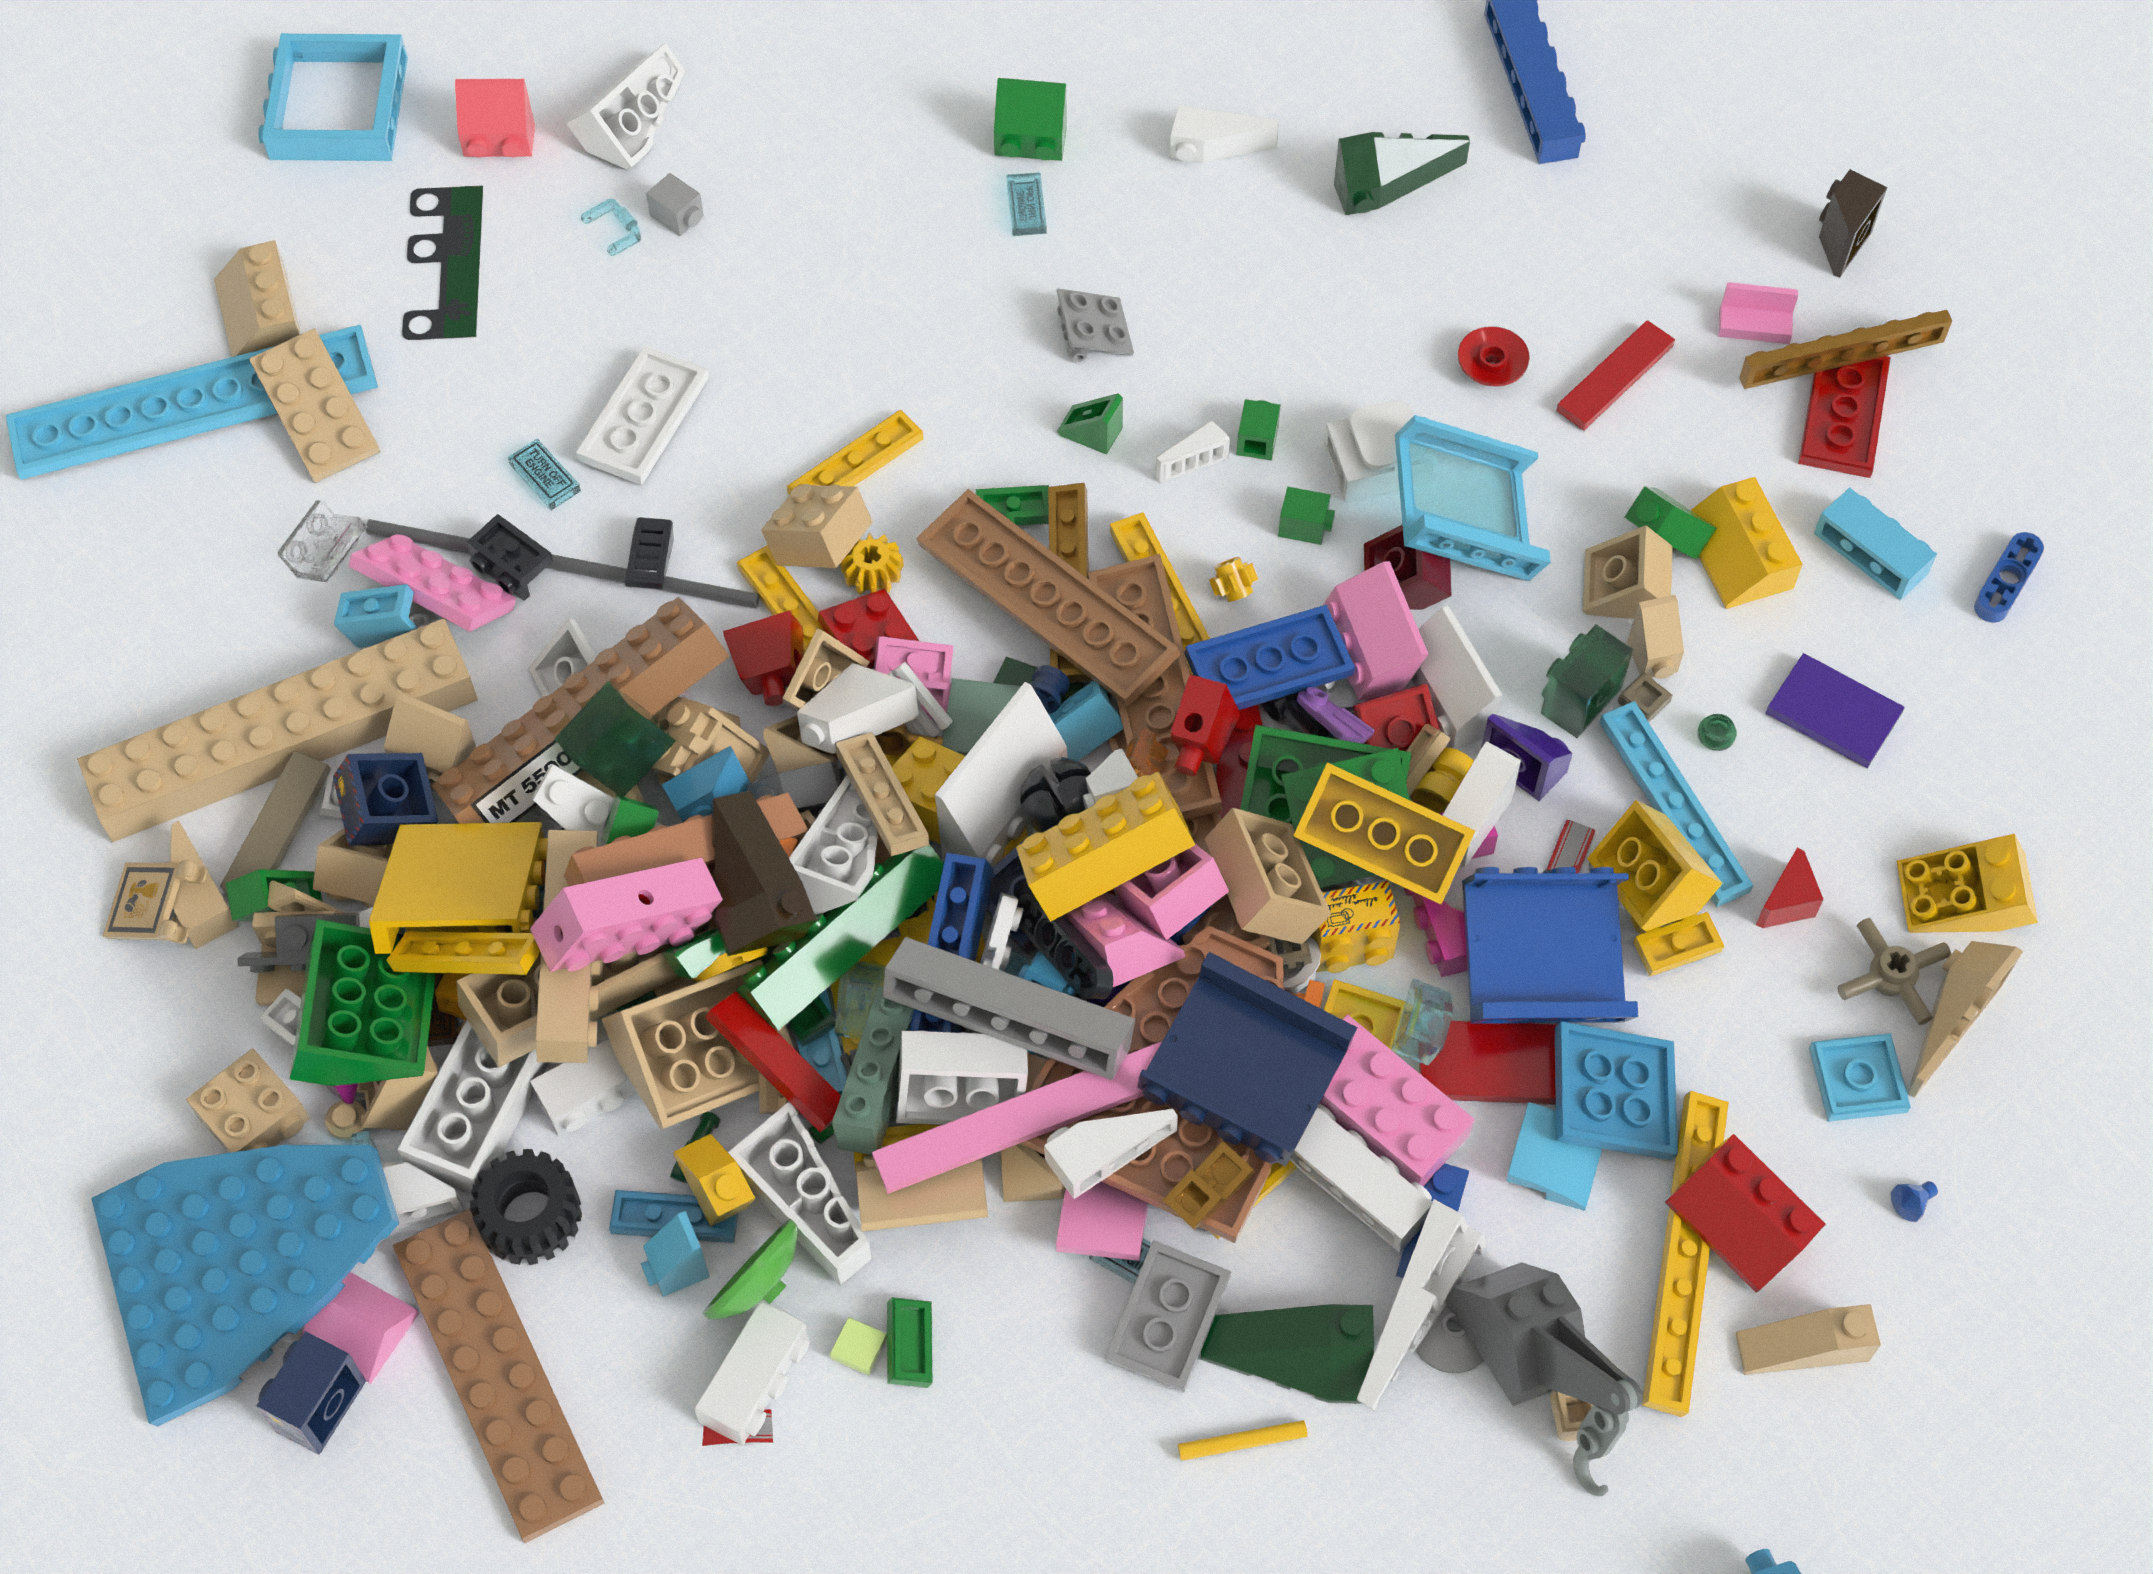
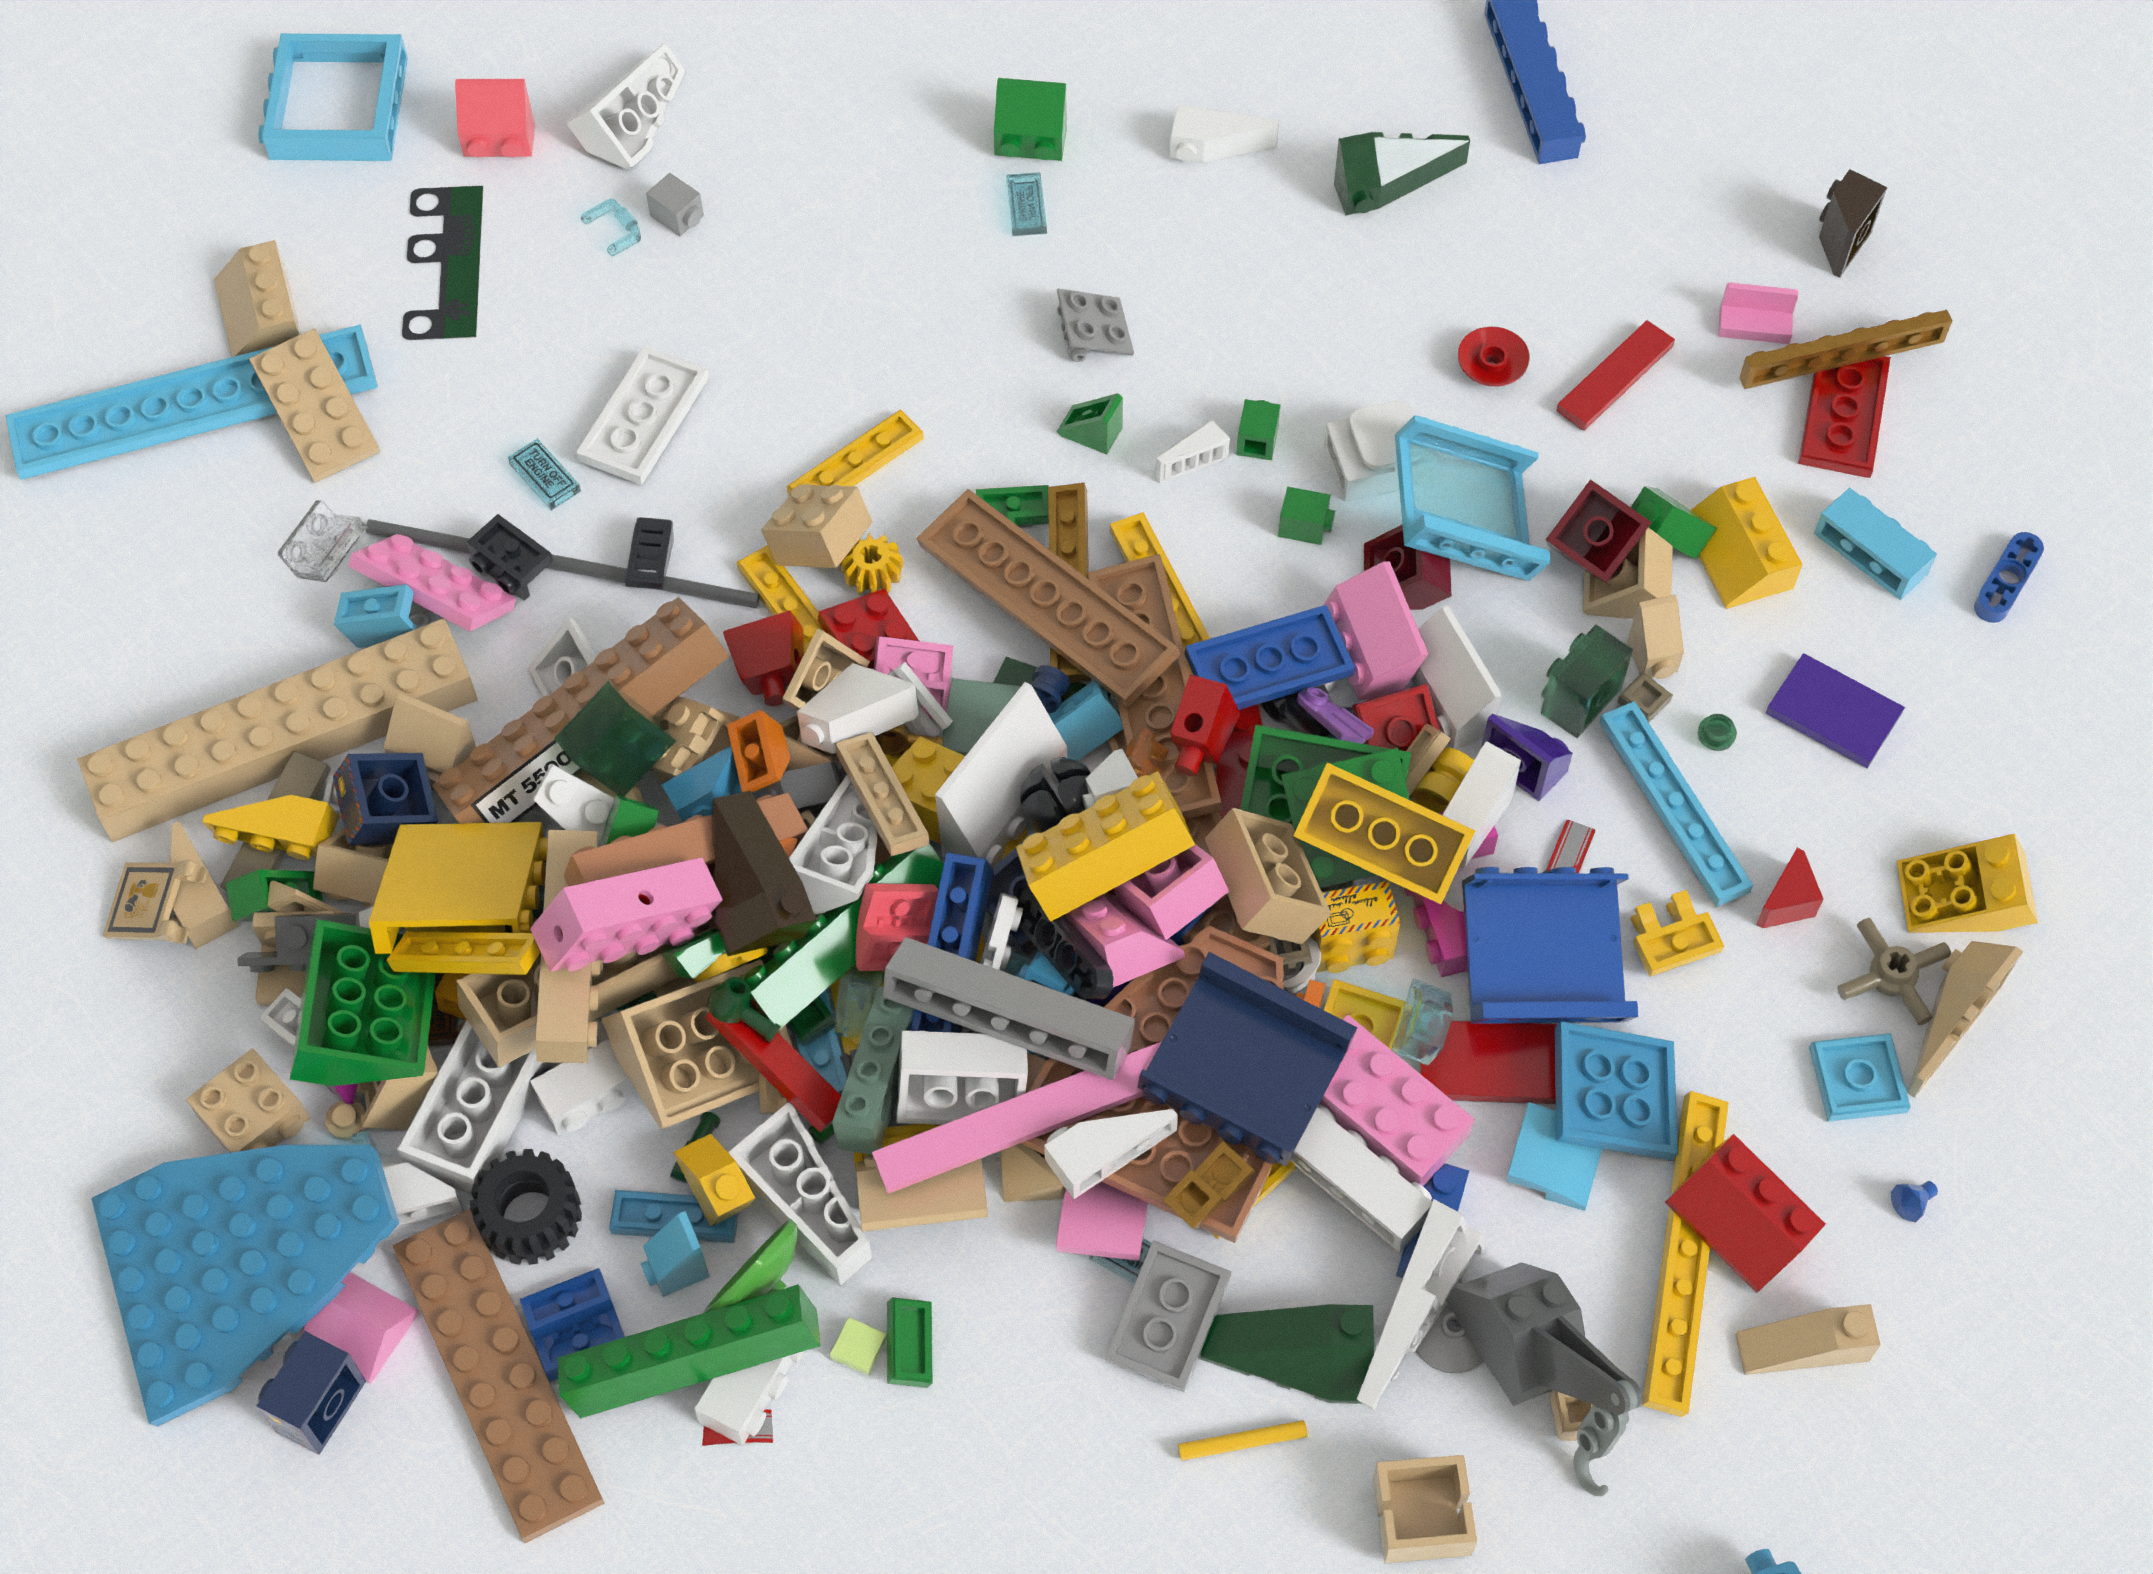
(278, 823): none -> yellow slope
(571, 1318): none -> blue slope
(688, 1351): none -> green brick
(731, 1004): none -> dark green bar
(758, 750): none -> orange slope
(890, 915): none -> coral slope
(1233, 579): yellow gear -> none
(1420, 1509): none -> tan piece
(1597, 532): none -> dark red slope
(1662, 867): yellow slope -> none

